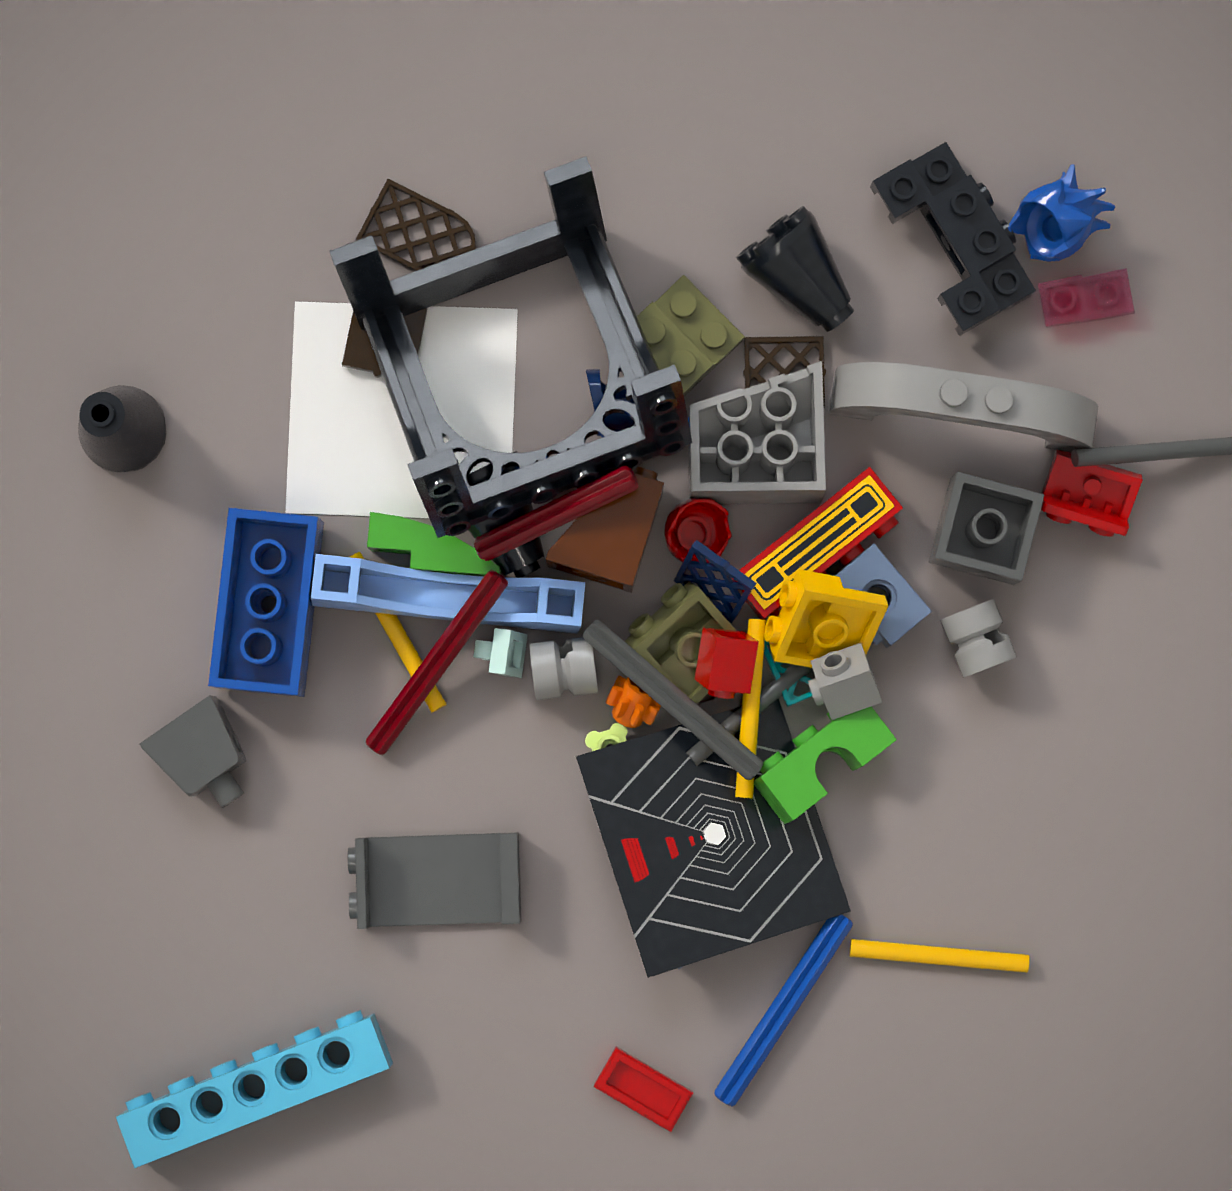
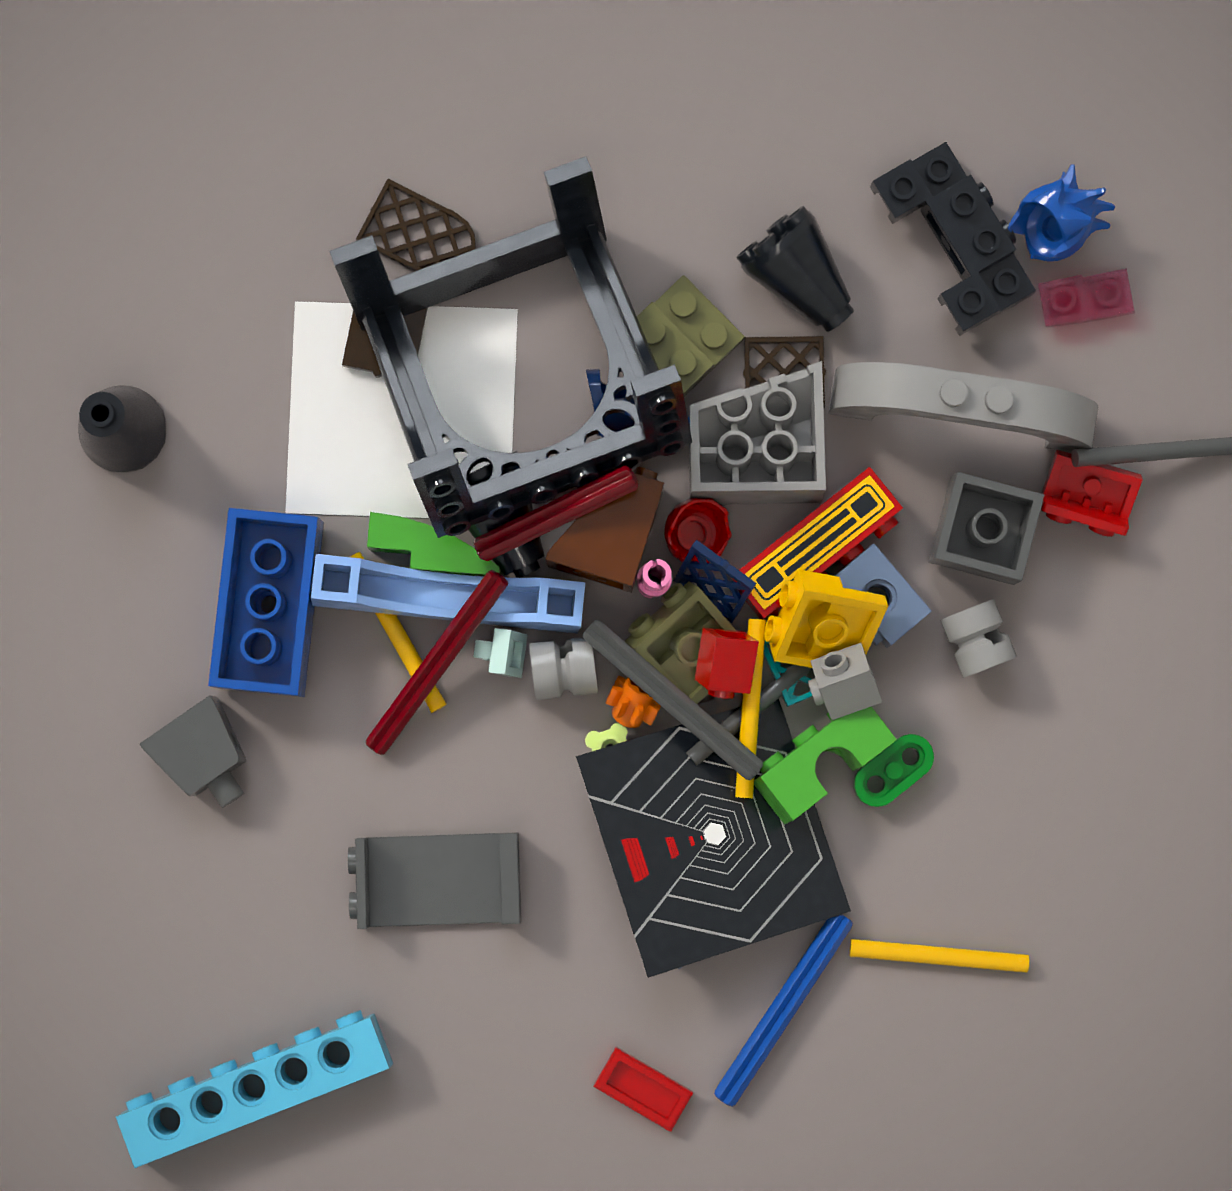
(658, 569): none -> bright pink pin
(893, 771): none -> green plate

